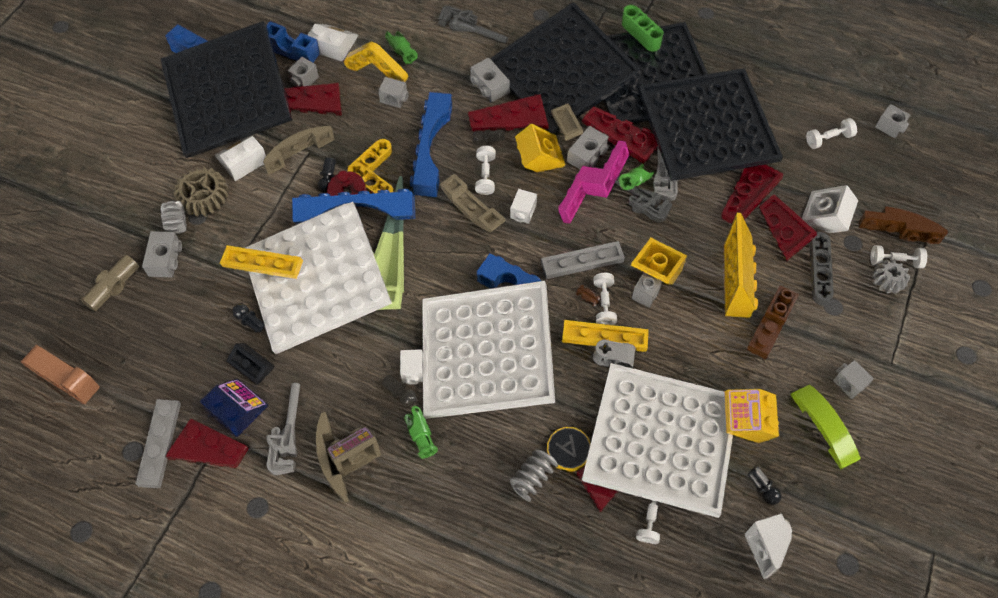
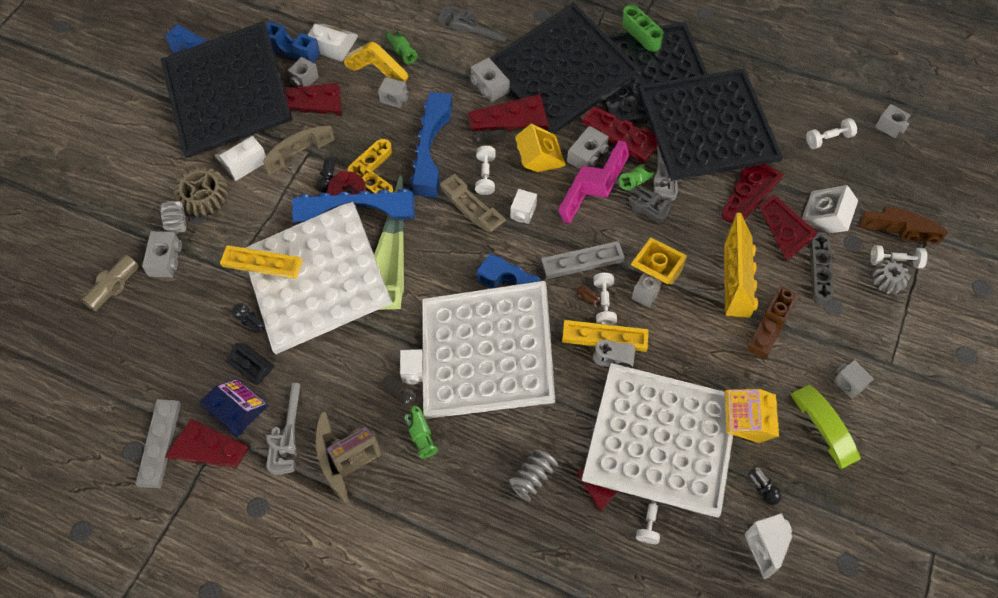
(68, 379): nougat beam -> none
(567, 122): dark tan tile -> none
(569, 448): black tile -> none

